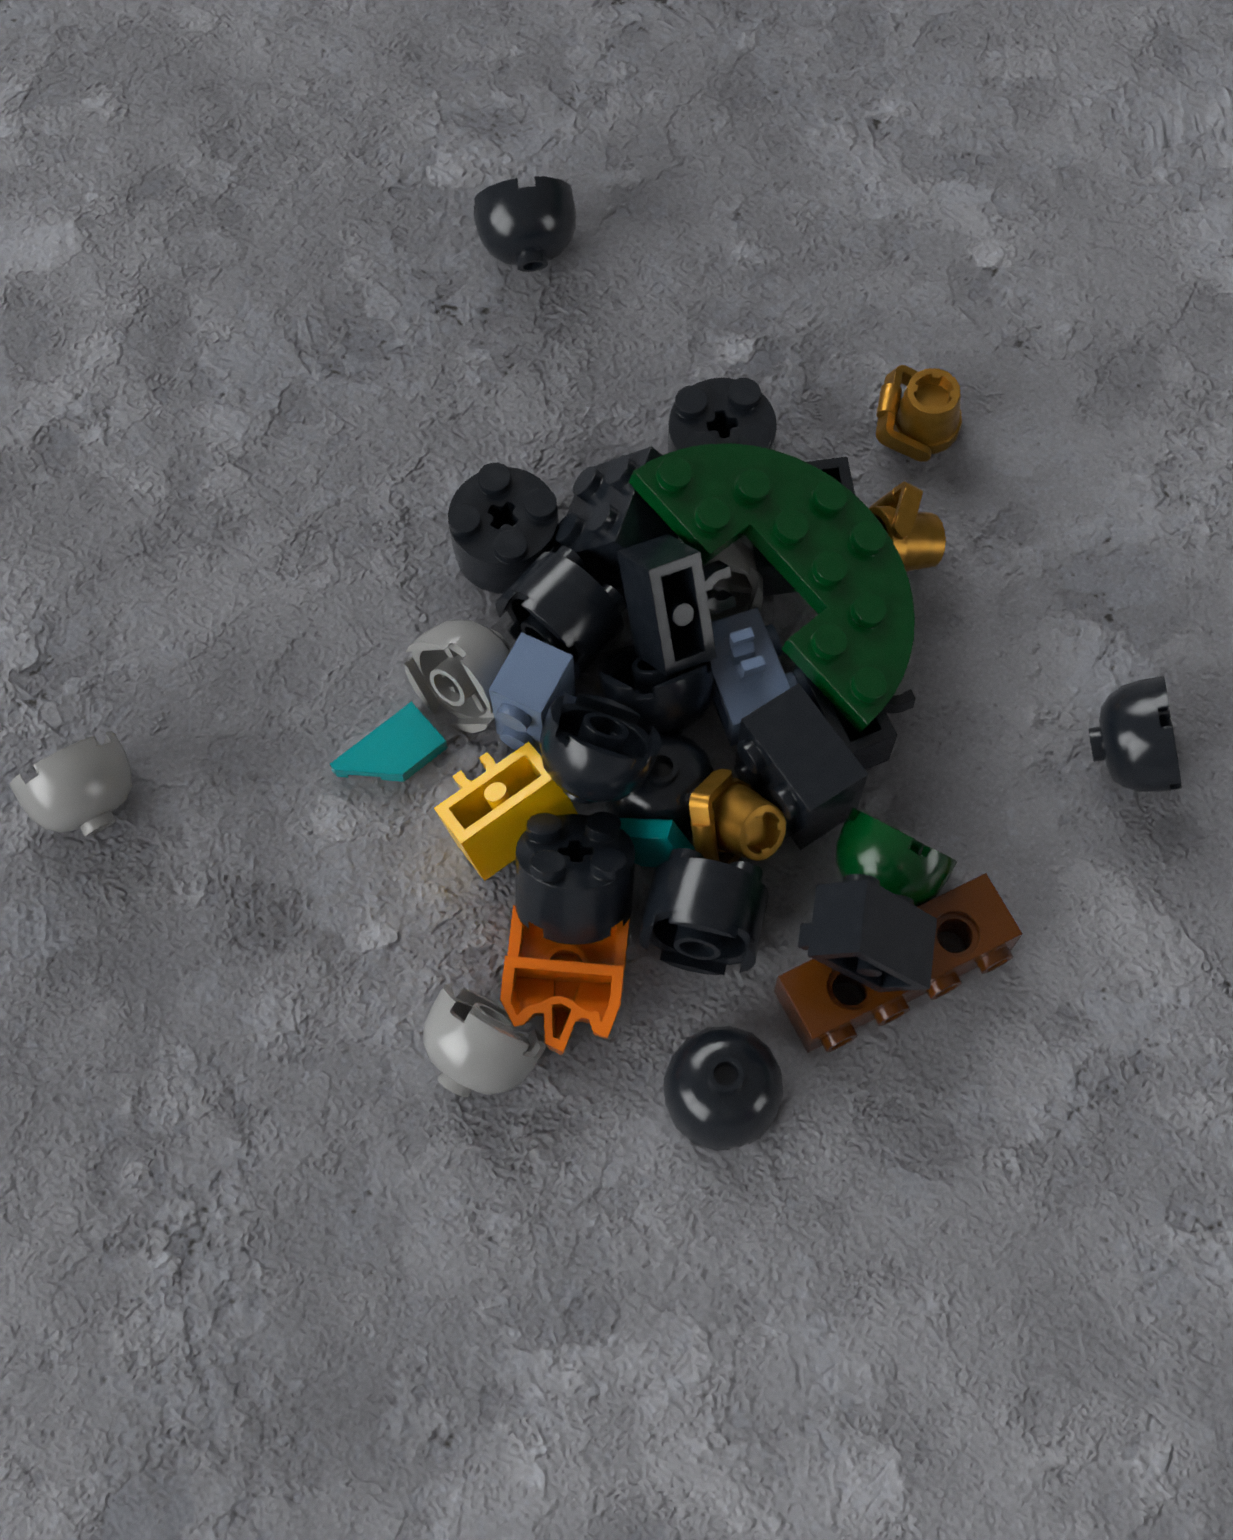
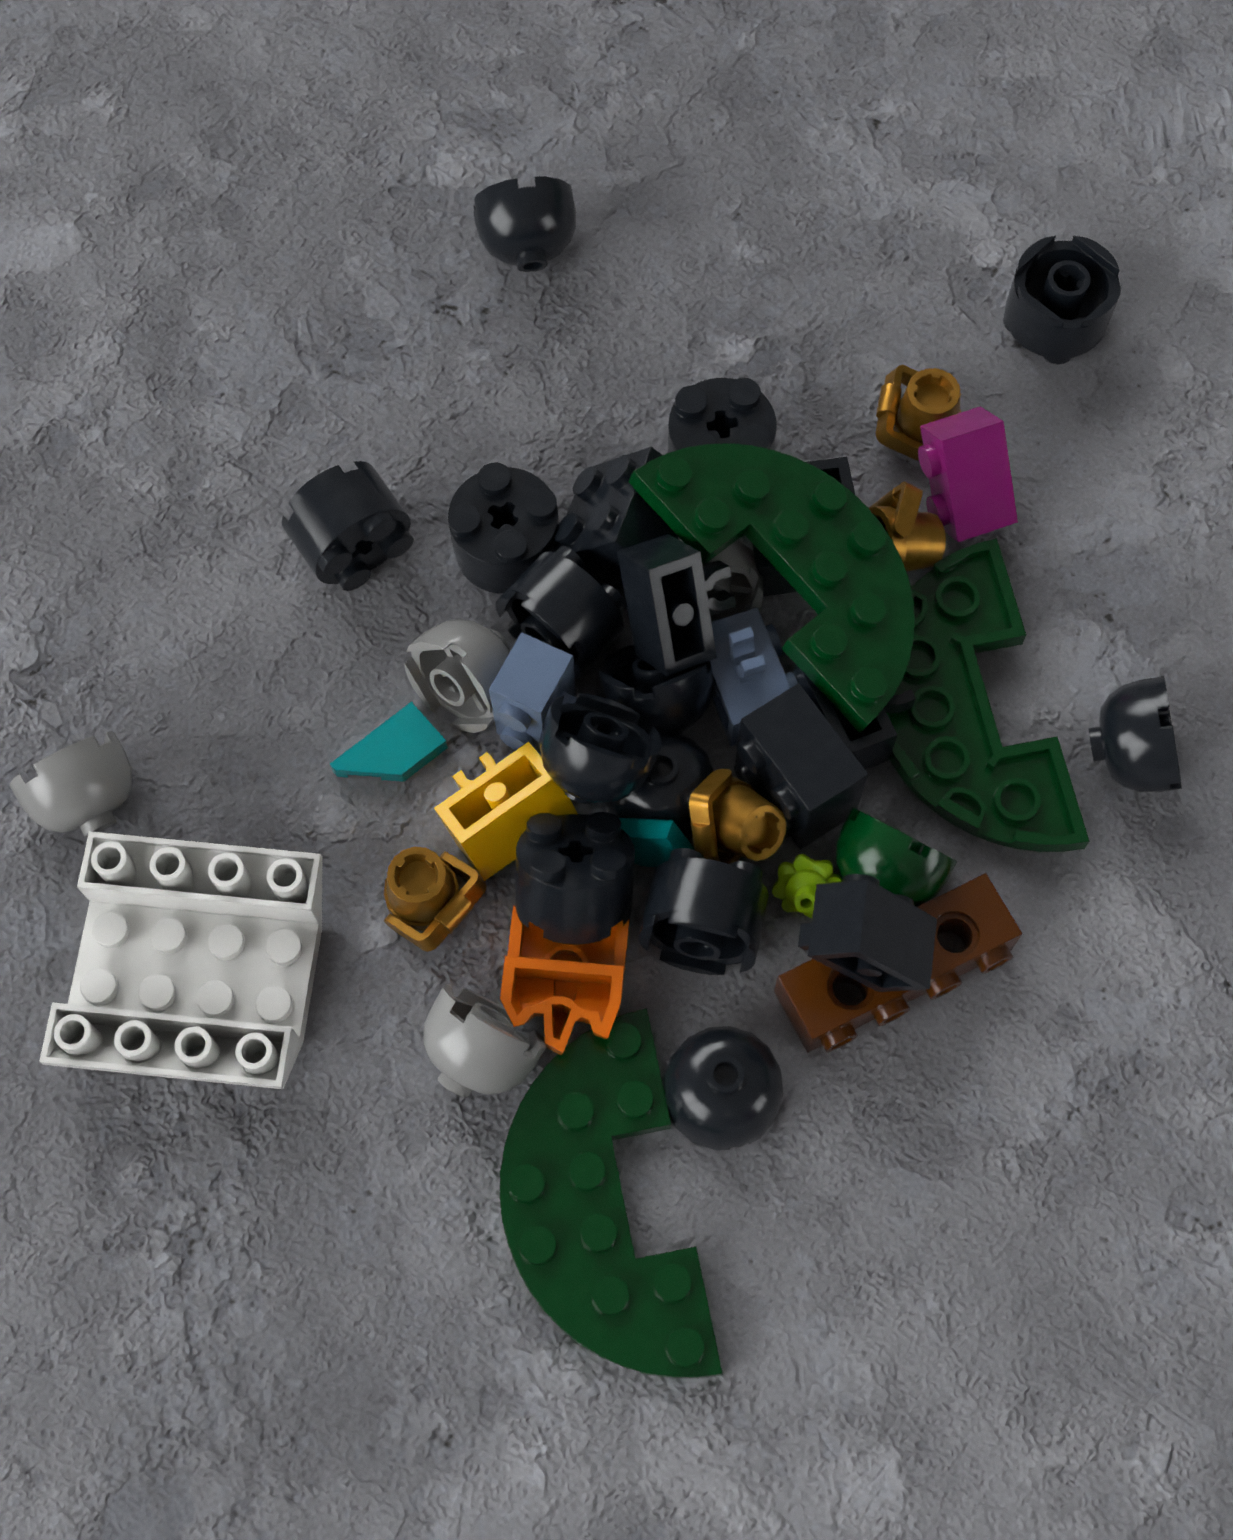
(191, 961): none -> white slope
(347, 525): none -> black brick
(426, 895): none -> pearl gold piece
(570, 1214): none -> dark green plate
(798, 883): none -> lime plant
(950, 739): none -> dark green plate
(968, 473): none -> magenta brick
(1062, 297): none -> black brick

